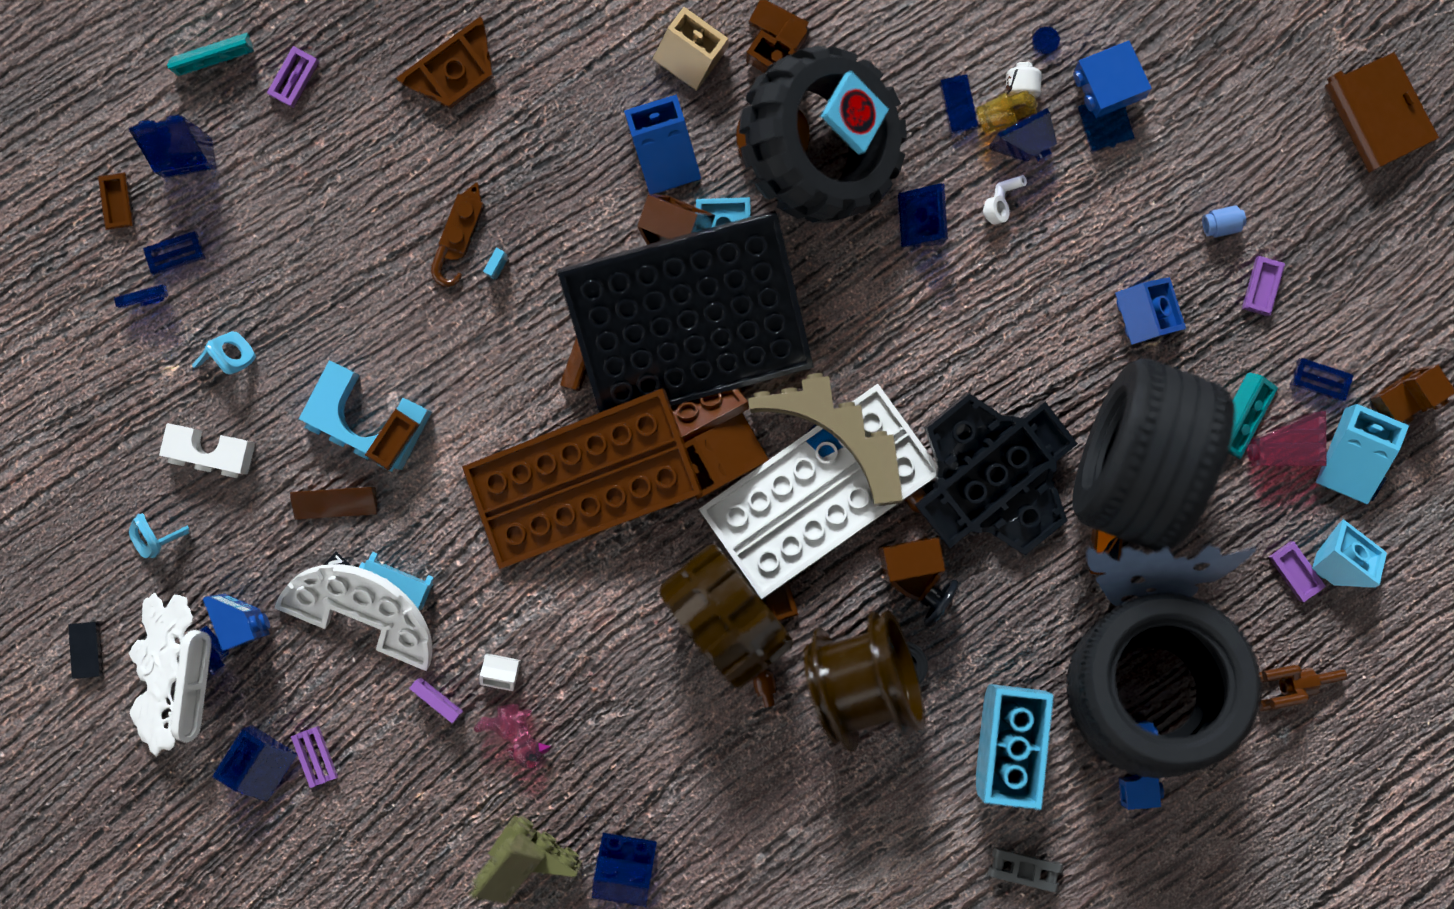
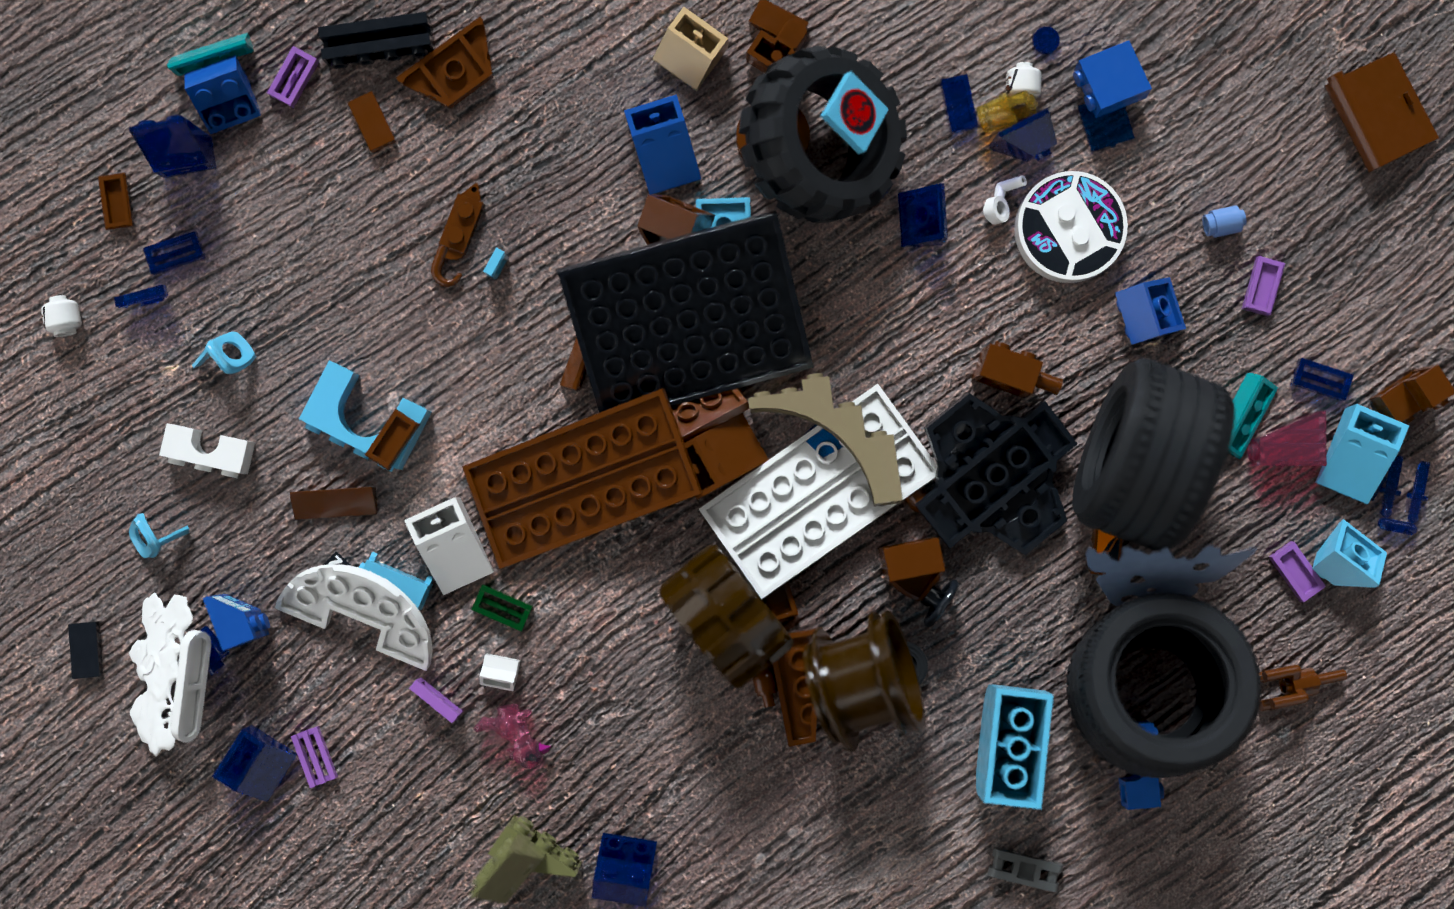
(61, 316): none -> white head
(222, 94): none -> blue slope
(372, 122): none -> reddish brown tile
(376, 40): none -> black brick
(449, 545): none -> white slope
(523, 616): none -> dark green tile
(793, 692): none -> reddish brown wing
(1013, 371): none -> reddish brown brick
(1070, 227): none -> brick
(1416, 496): none -> clear blue piece

